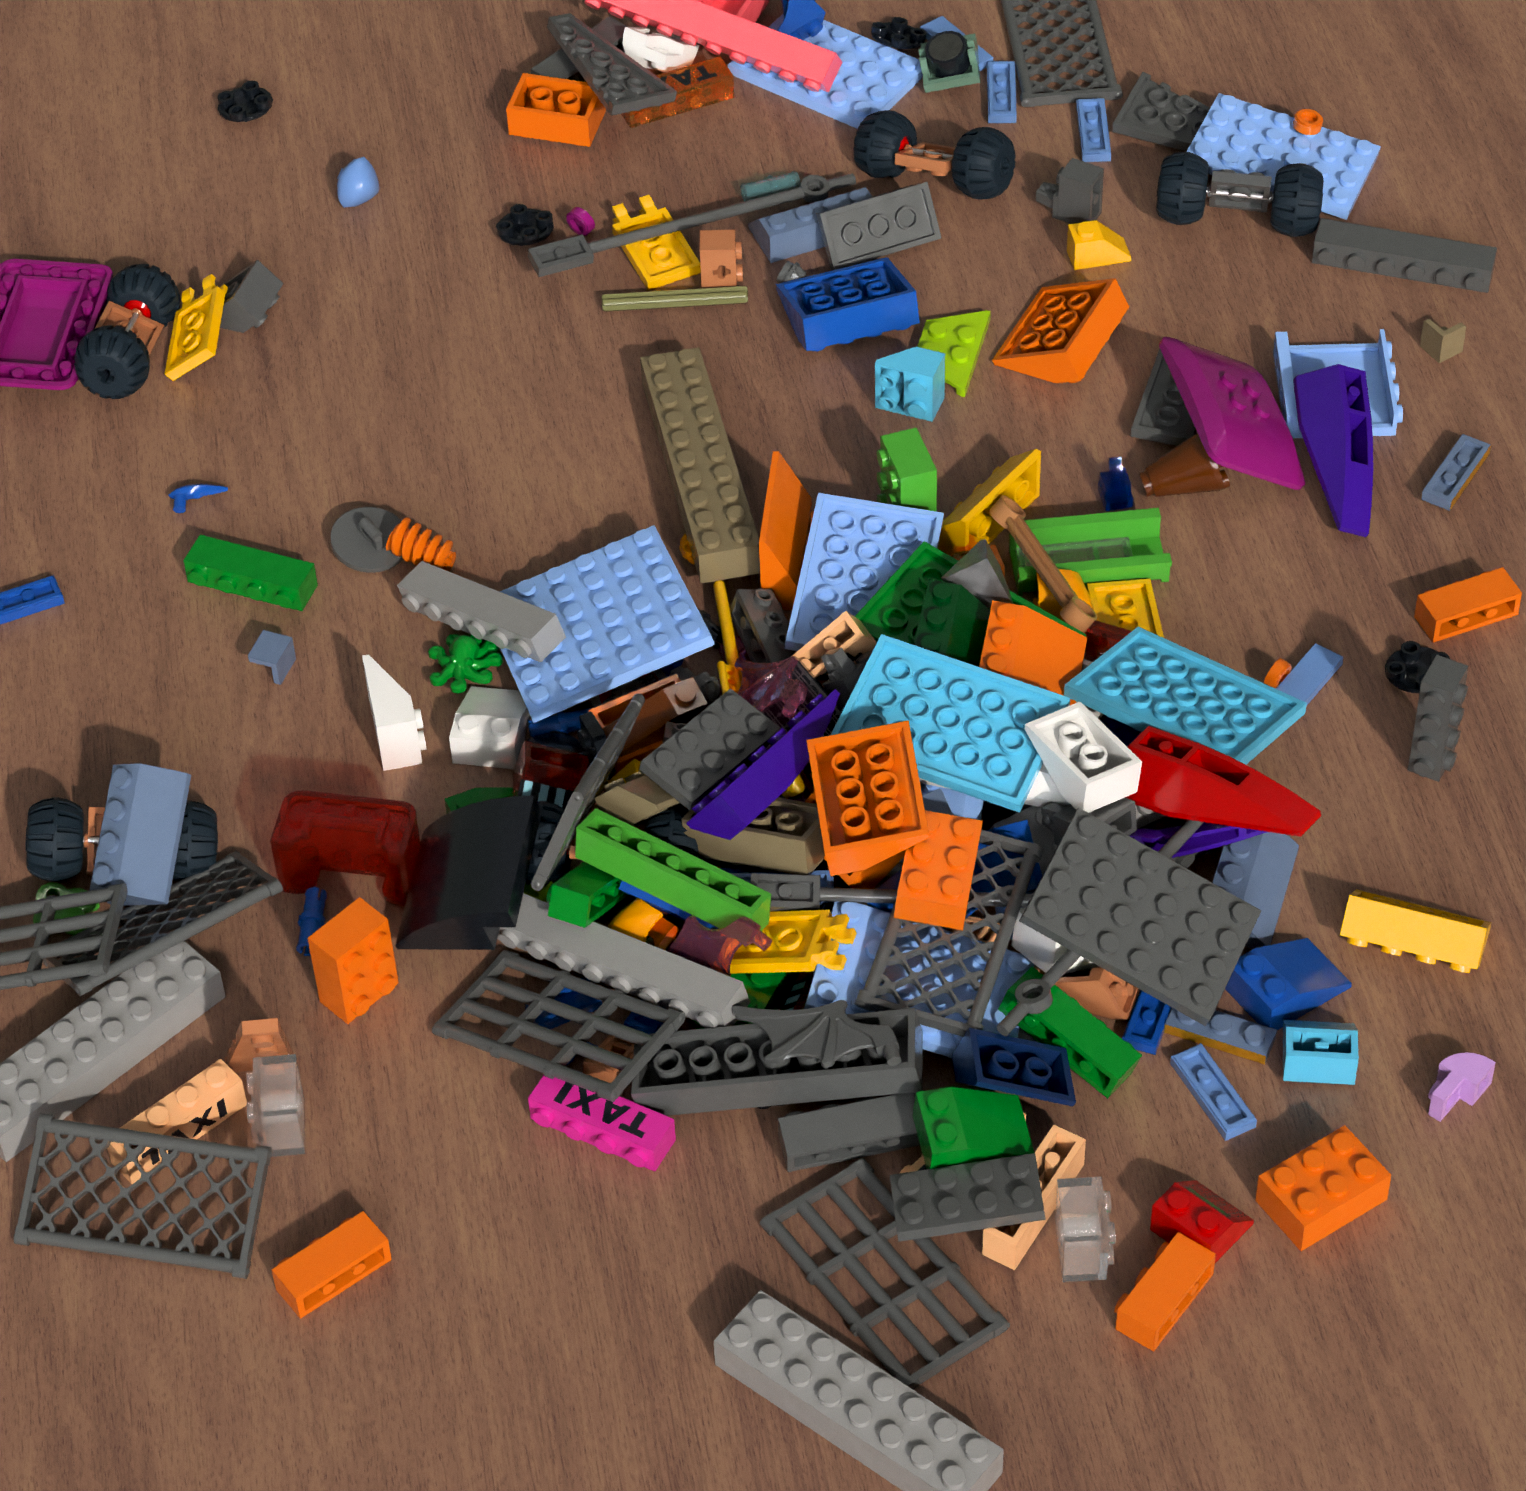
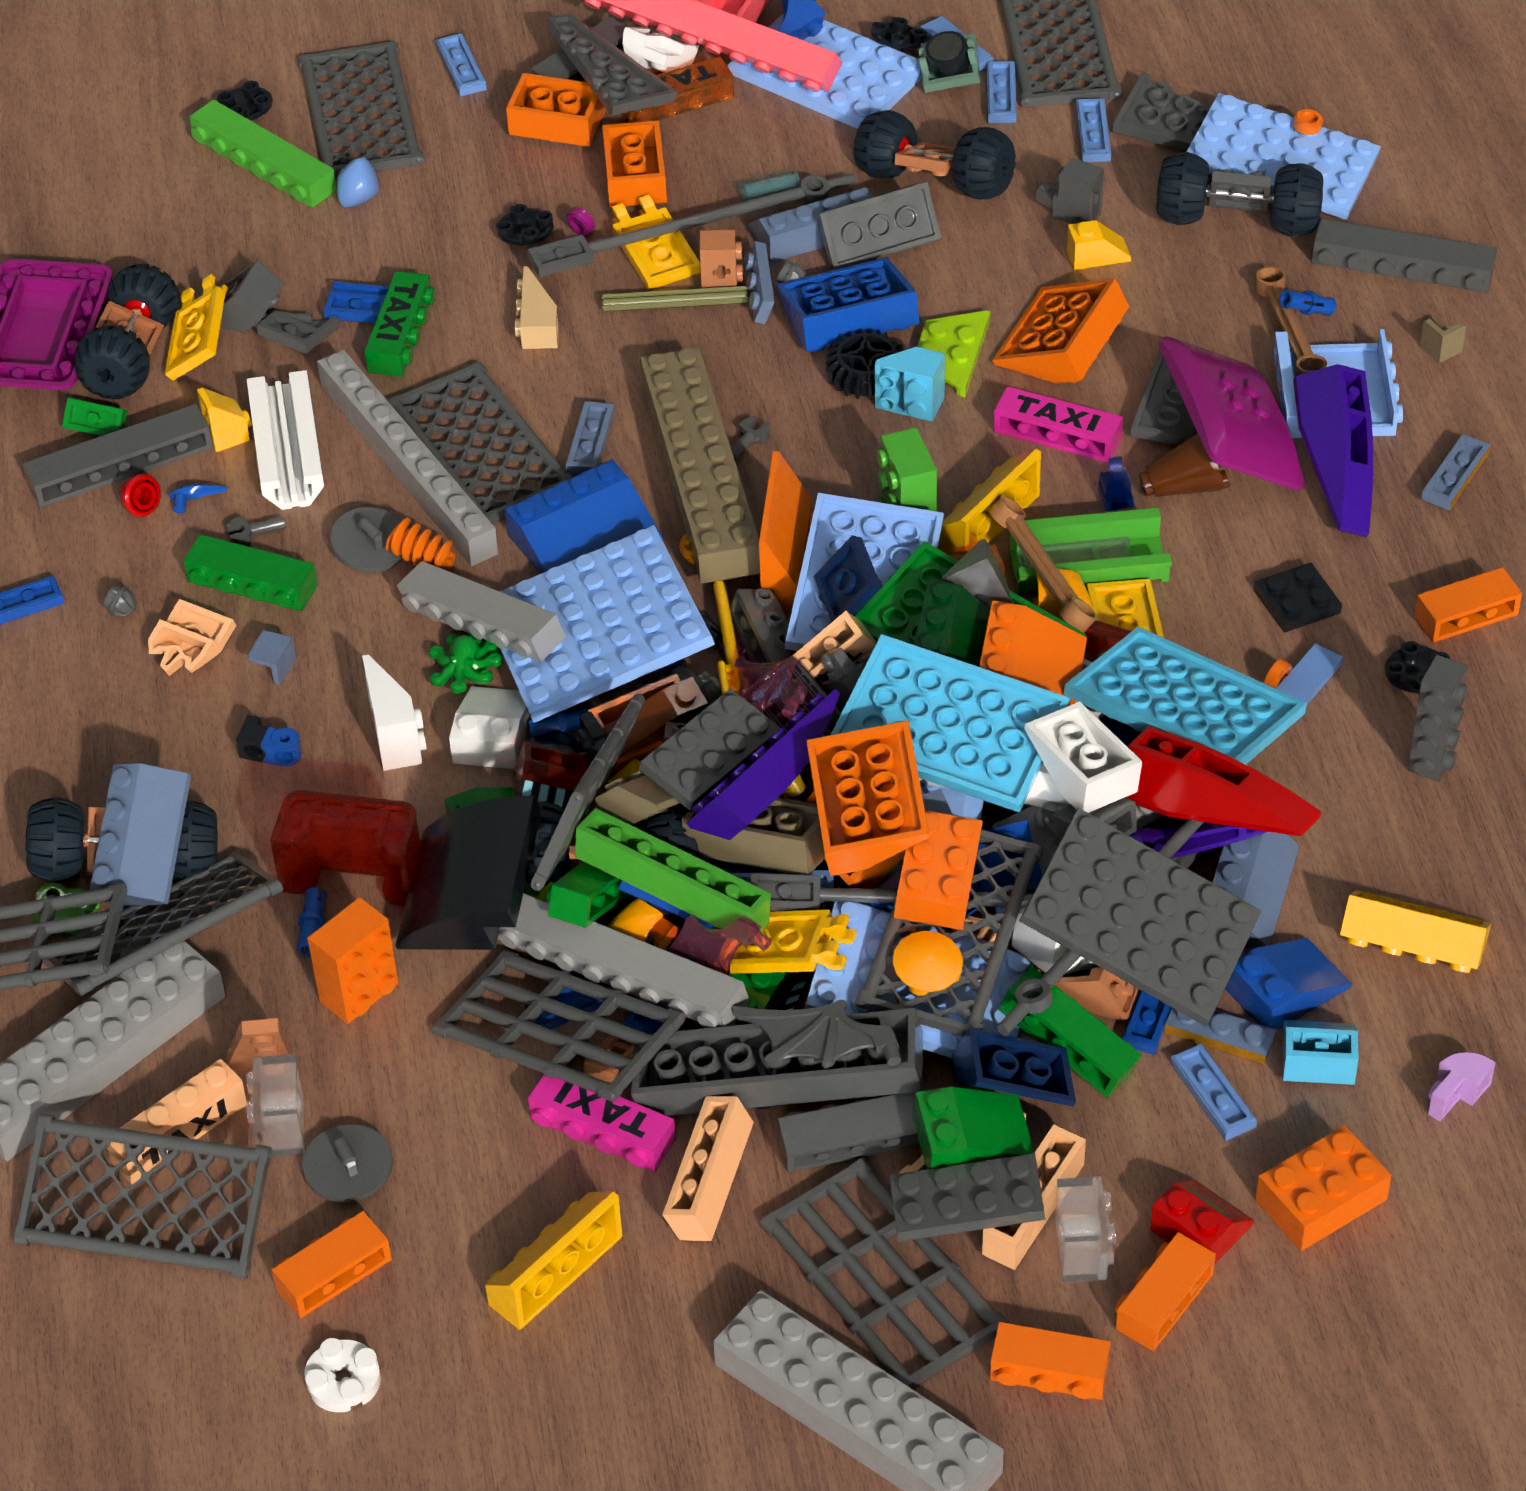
(93, 417): none -> green plate
(117, 455): none -> dark grey brick
(120, 601): none -> dark grey plate
(140, 495): none -> red brick
(189, 637): none -> light nougat plate
(225, 419): none -> yellow slope
(242, 531): none -> dark grey bar
(263, 153): none -> bright green brick
(268, 744): none -> leg
(286, 440): none -> white piece
(296, 330): none -> dark grey wing
(337, 1356): none -> white plate
(347, 1163): none -> dark grey shield
(355, 302): none -> blue plate
(387, 58): none -> dark grey door
(399, 324): none -> green brick
(408, 458): none -> light grey brick
(461, 64): none -> medium blue tile
(510, 418): none -> dark grey door
(537, 314): none -> tan slope
(555, 1258): none -> yellow slope
(577, 517): none -> blue slope
(590, 437): none -> sand blue plate
(634, 162): none -> orange brick
(708, 1168): none -> light nougat brick
(750, 436): none -> dark grey bar
(759, 282): none -> sand blue plate
(847, 579): none -> dark blue tile
(853, 361): none -> black gear
(927, 962): none -> light orange dish
(1050, 1361): none -> orange brick
(1058, 424): none -> dark pink brick
(1270, 284): none -> medium nougat piece
(1295, 300): none -> blue pin
(1297, 597): none -> black plate

